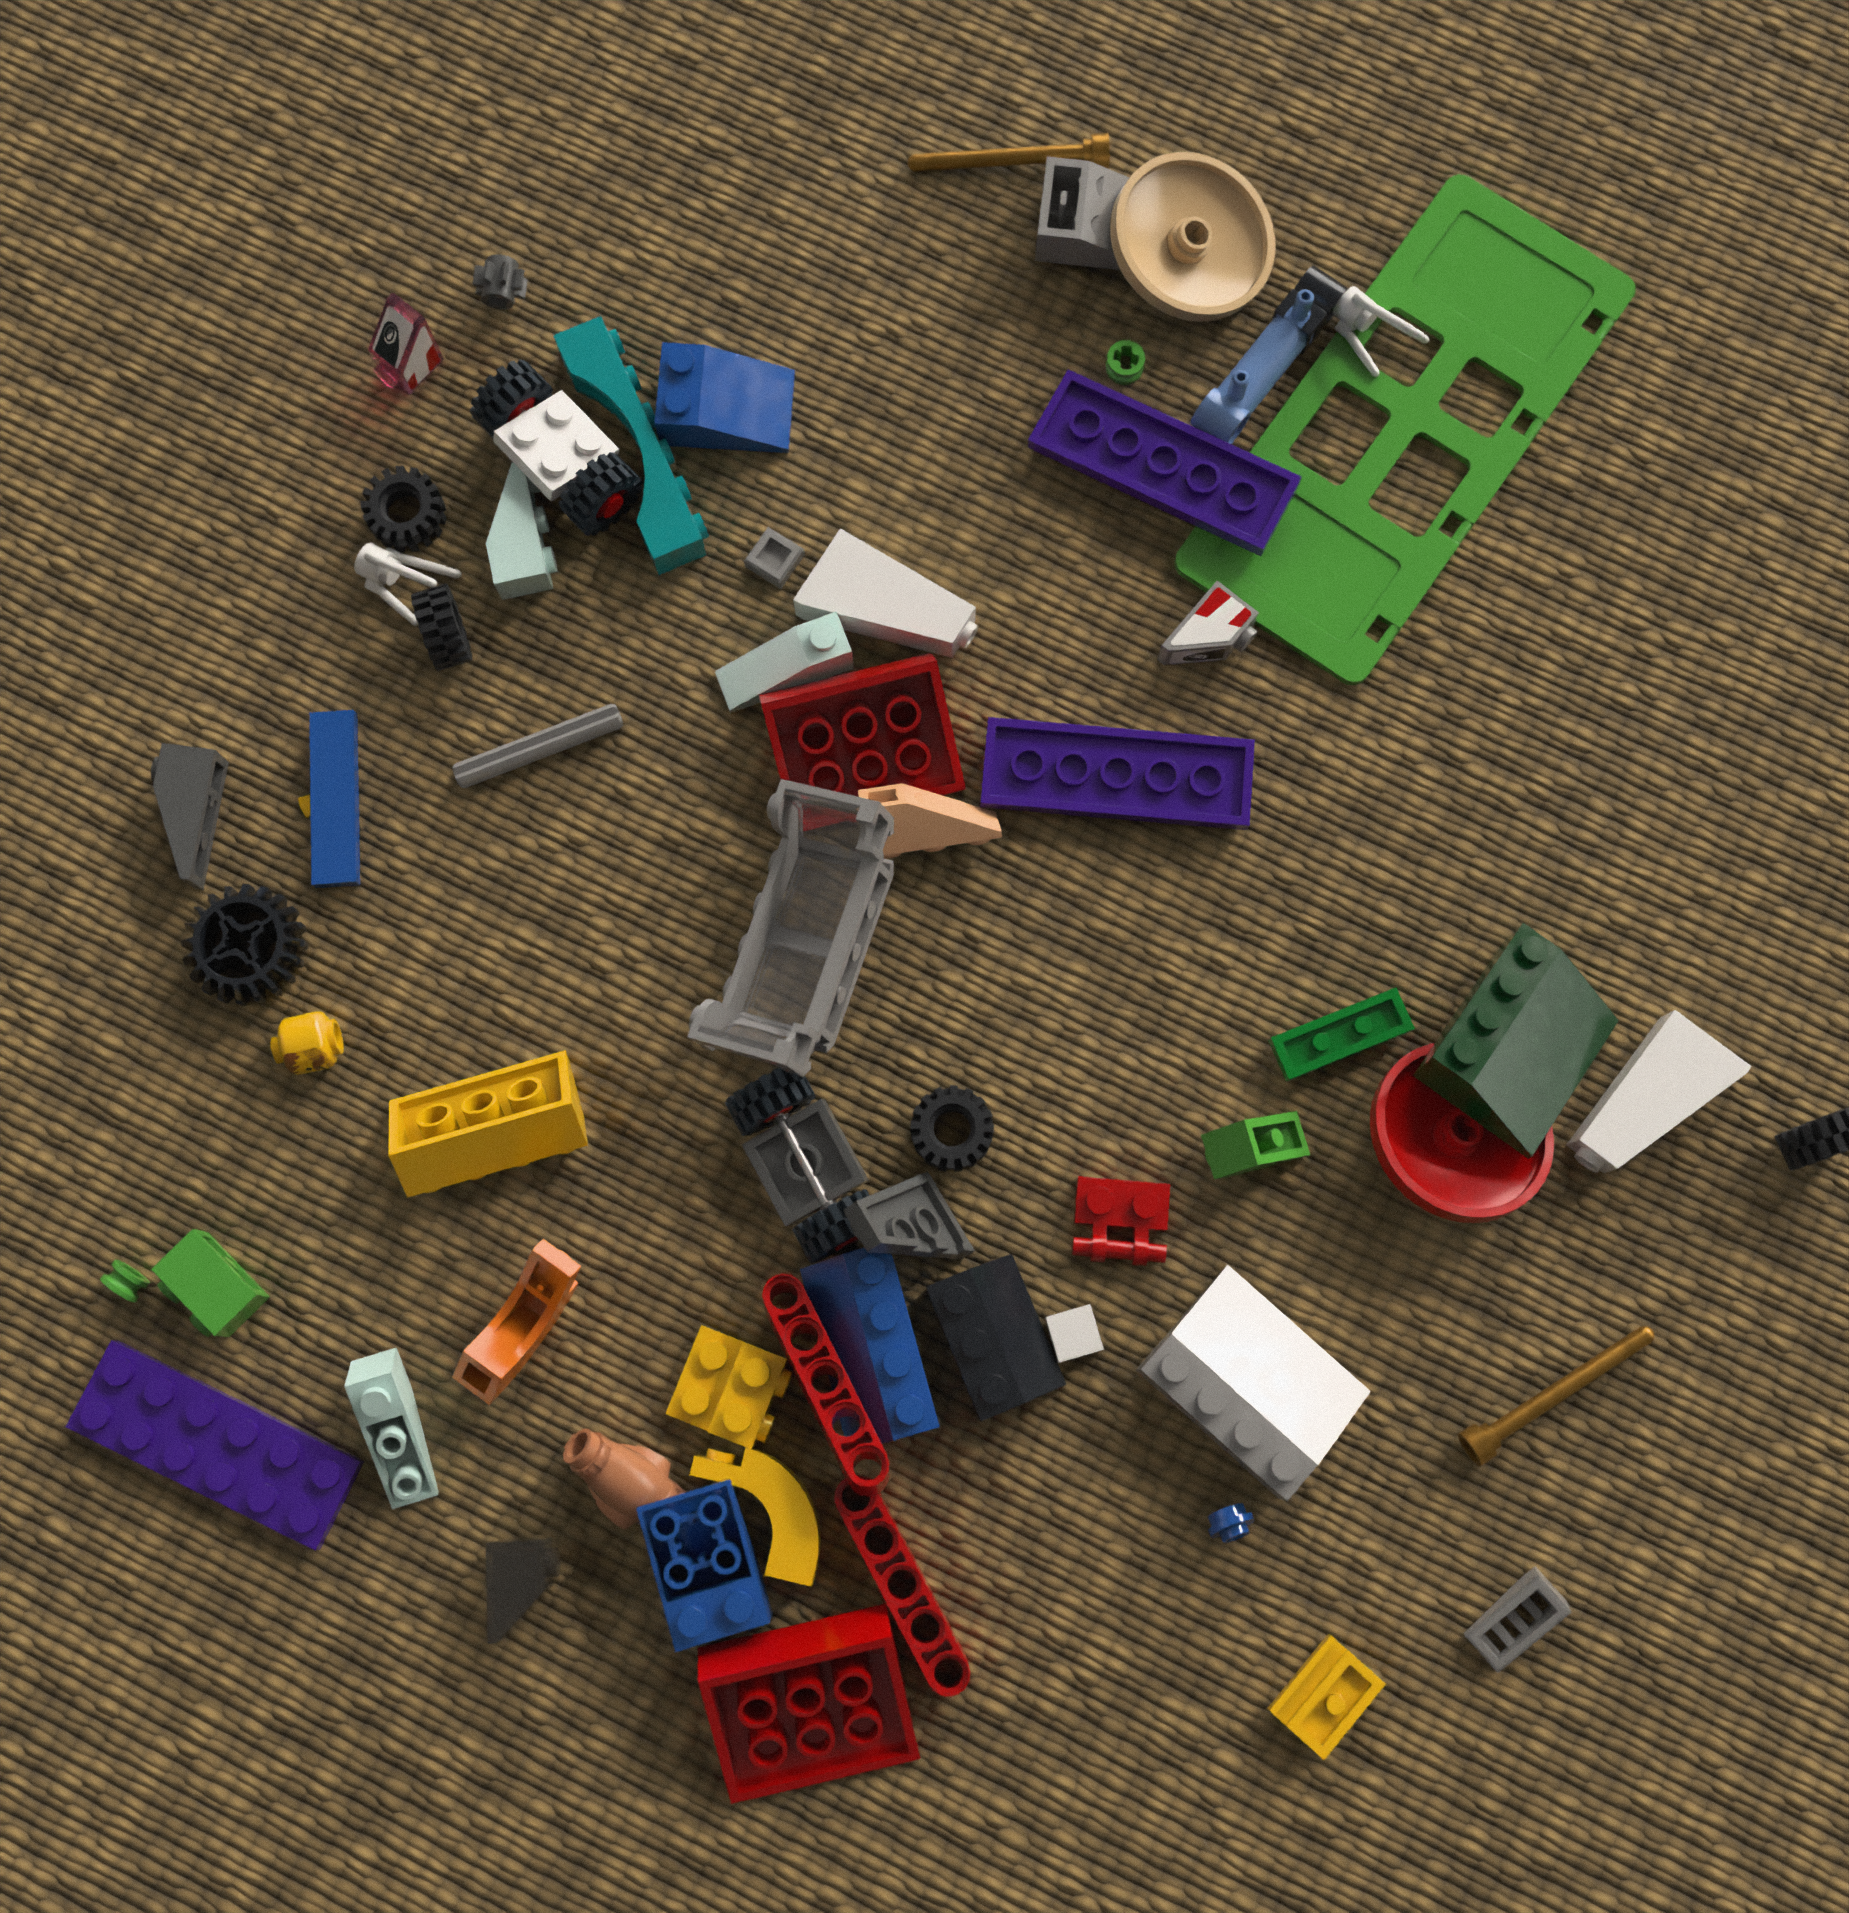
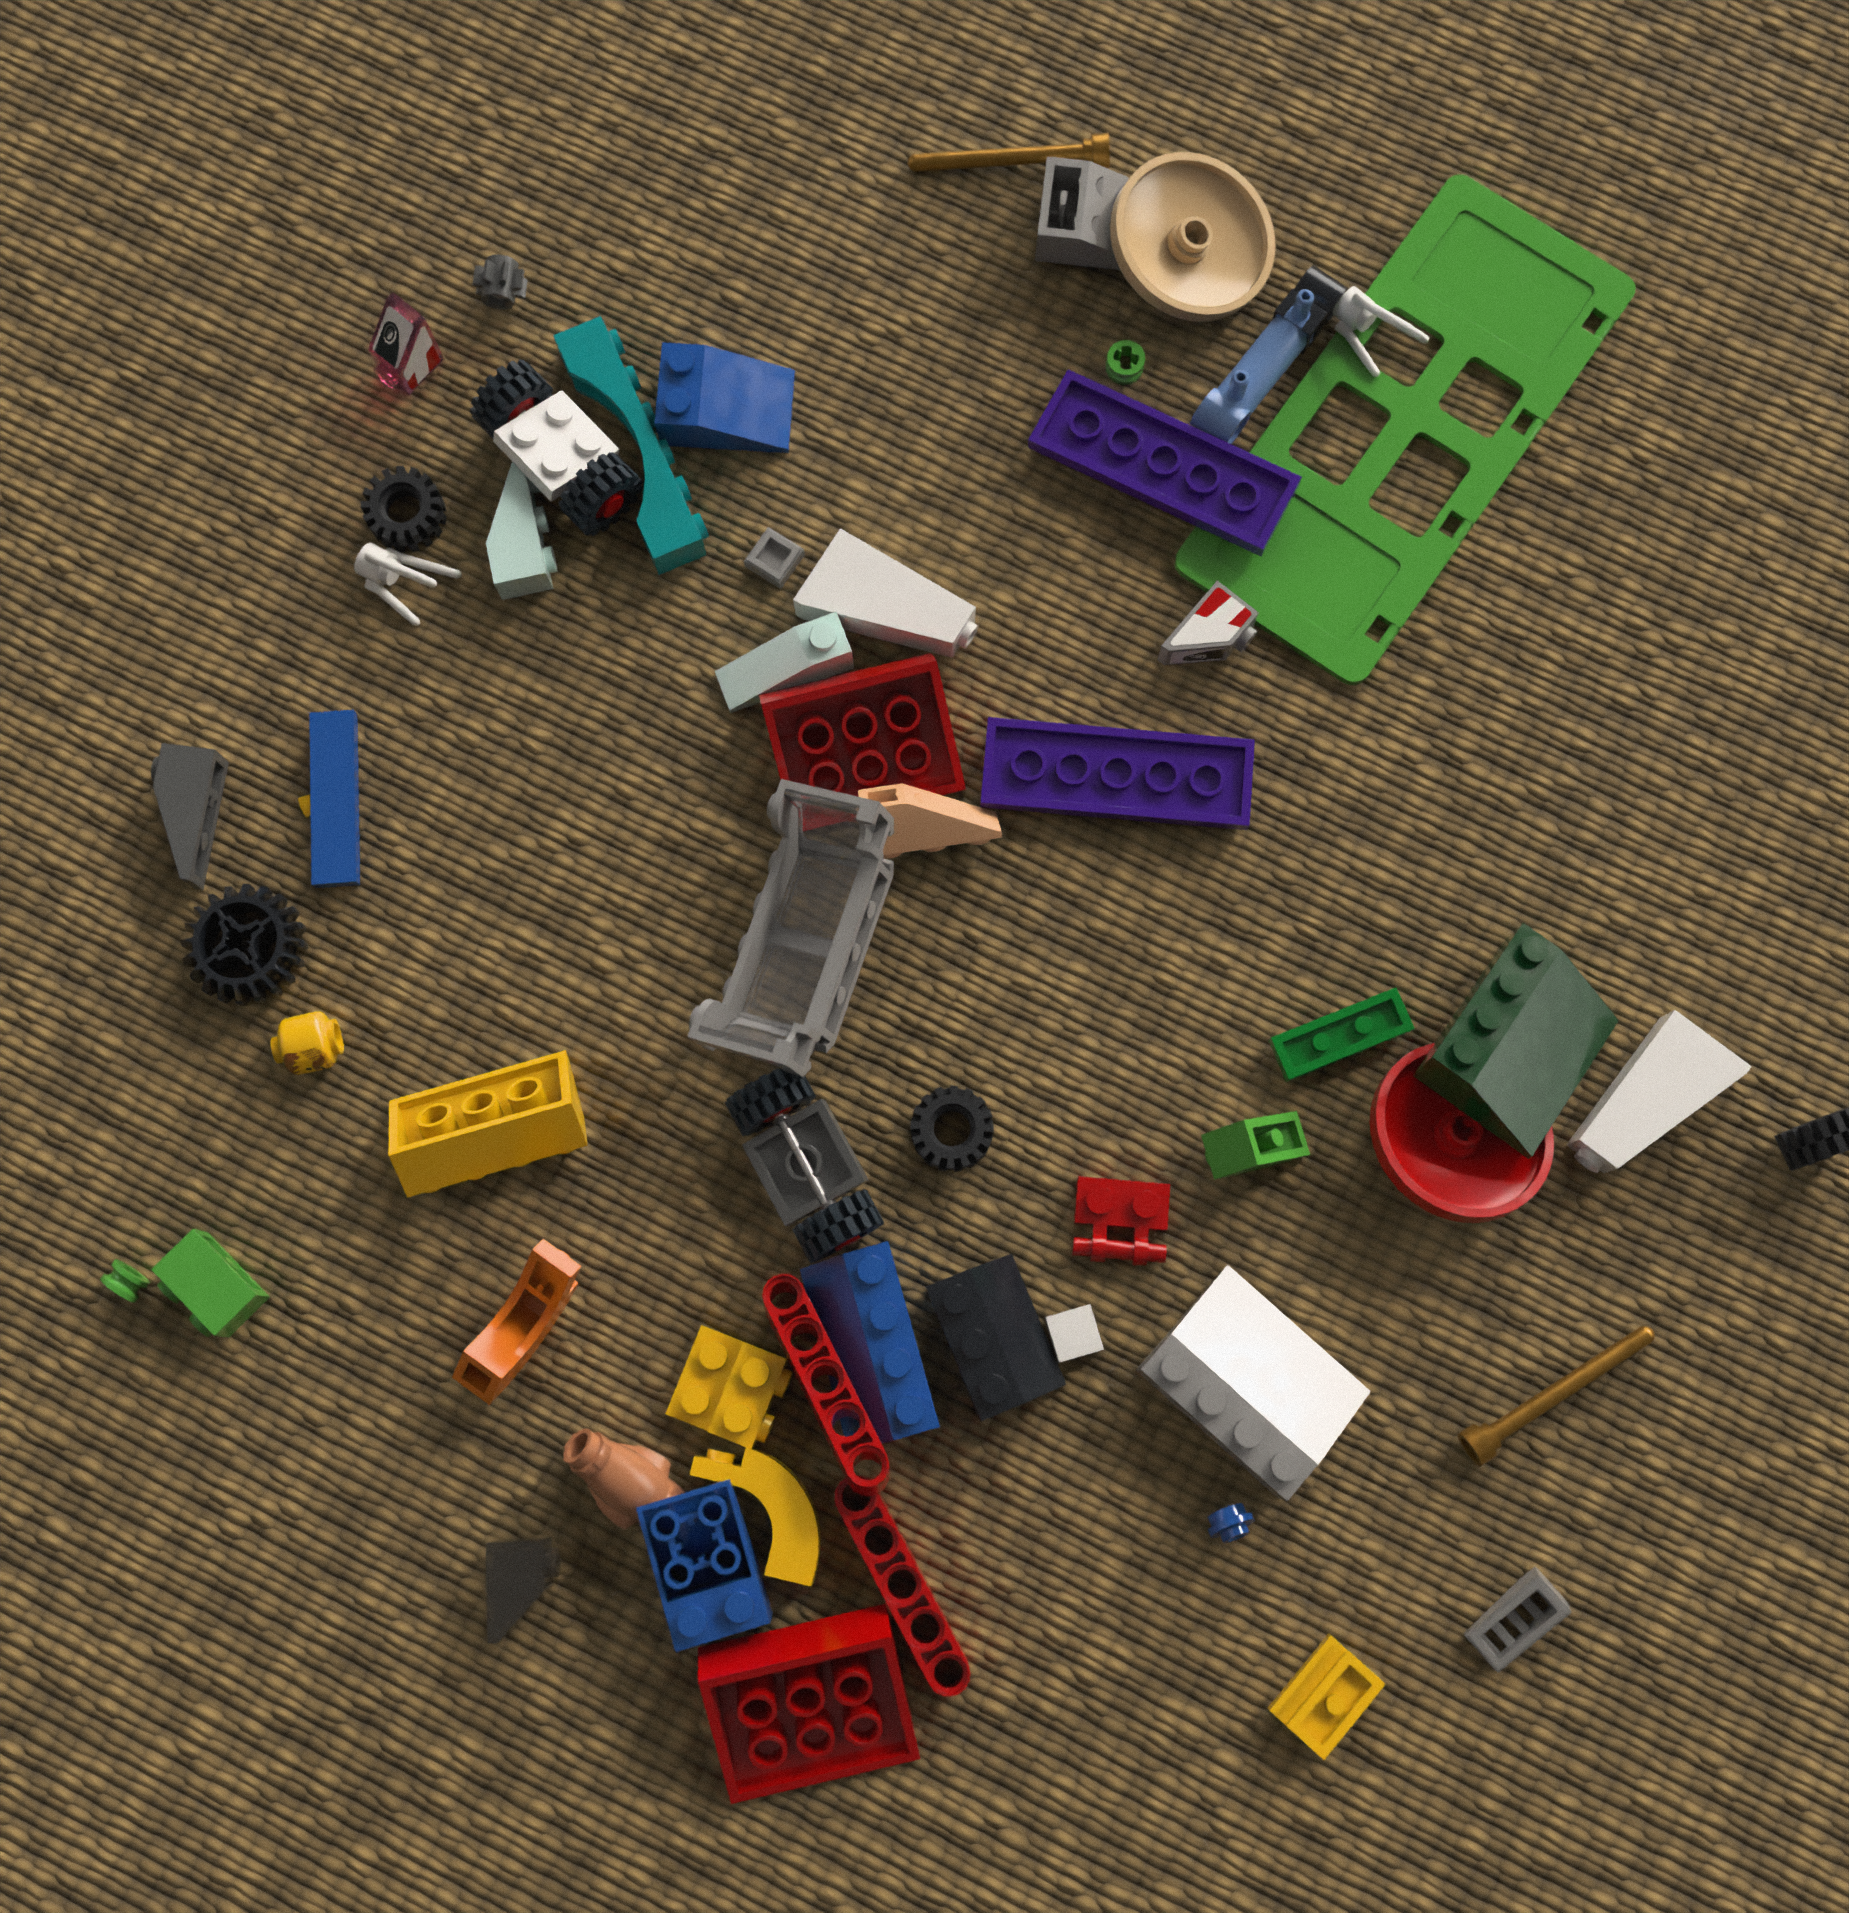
(215, 1444): dark purple plate -> none
(391, 1426): light aqua slope -> none
(441, 627): black tyre -> none
(537, 745): light grey axle -> none
(909, 1221): dark grey wing -> none

